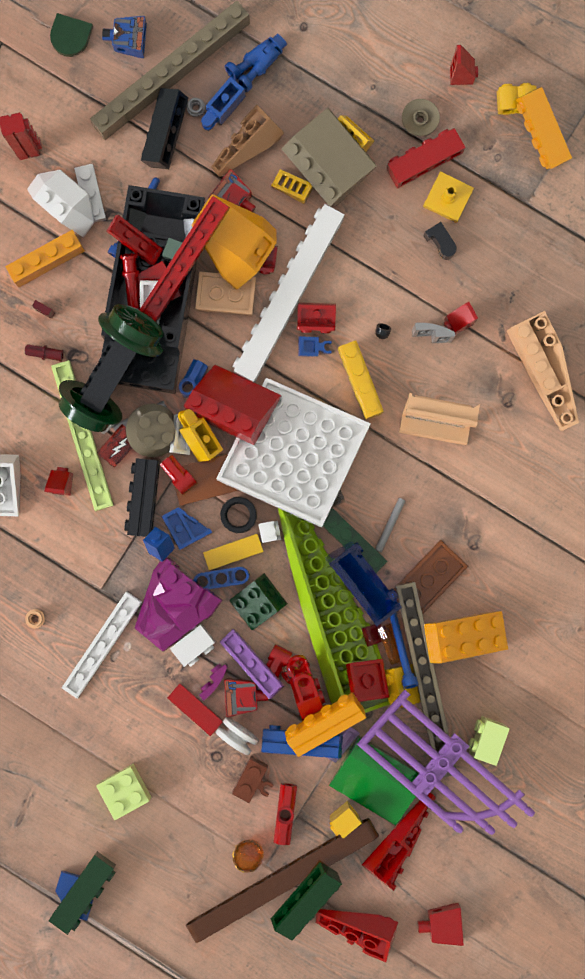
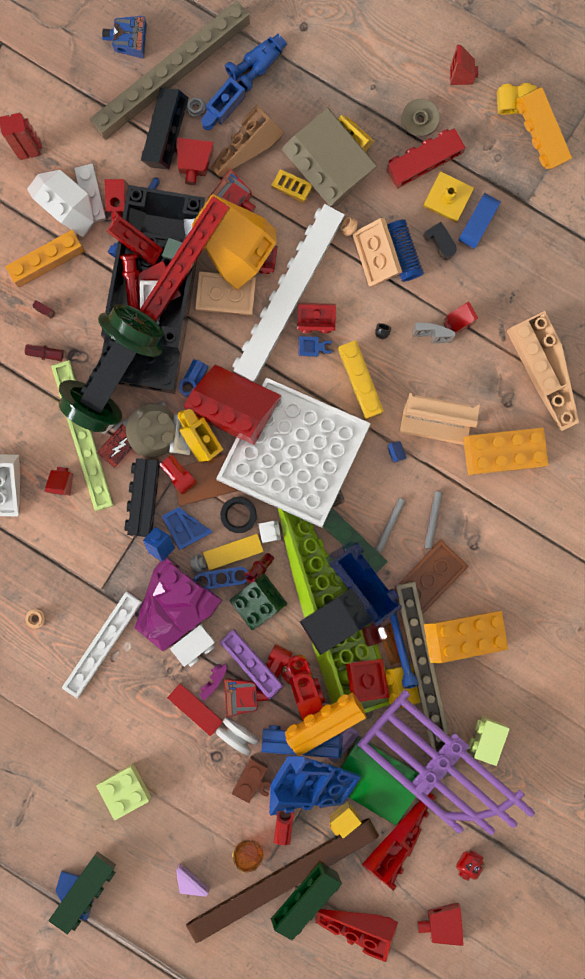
(70, 35): dark green tile -> none
(115, 191): none -> red torso
(189, 883): none -> lavender slope
(193, 158): none -> red torso
(198, 563): none -> light grey plate
(259, 567): none -> dark red axle
(309, 783): none -> blue wedge
(336, 620): none -> black slope
(349, 226): none -> light nougat plate
(377, 252): none -> light nougat plate
(396, 451): none -> blue slope
(416, 272): none -> blue piece
(433, 519): none -> light grey bar
(470, 865): none -> red head
(479, 220): none -> blue beam
(505, 451): none -> light orange brick

